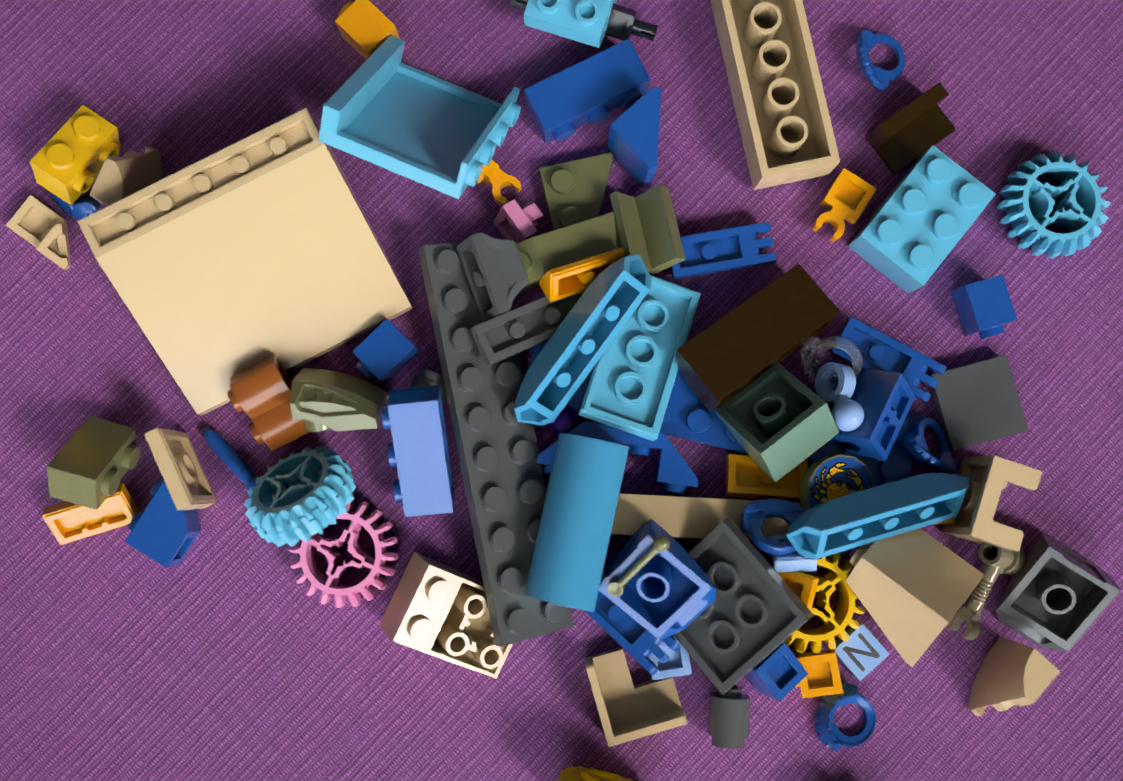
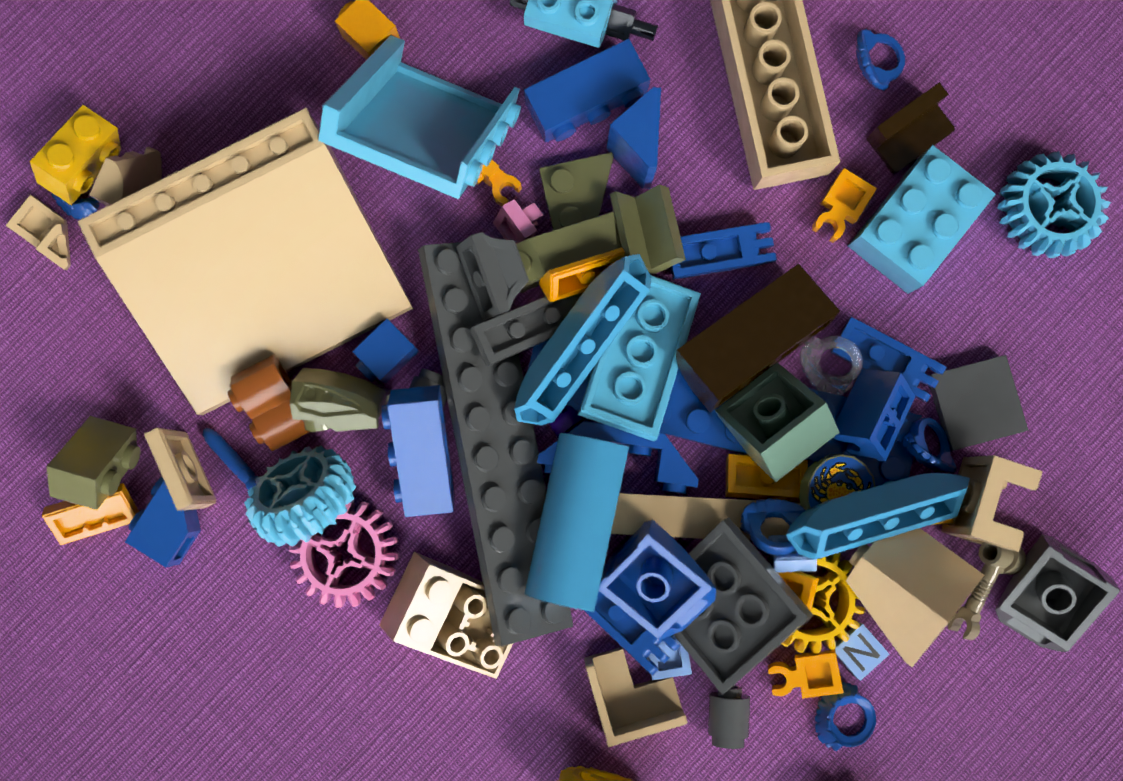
(616, 586): olive hinge -> none
(777, 673): blue panel -> none
(836, 385): light blue plate -> none
(984, 307): blue brick -> none
(1010, 677): tan slope -> none

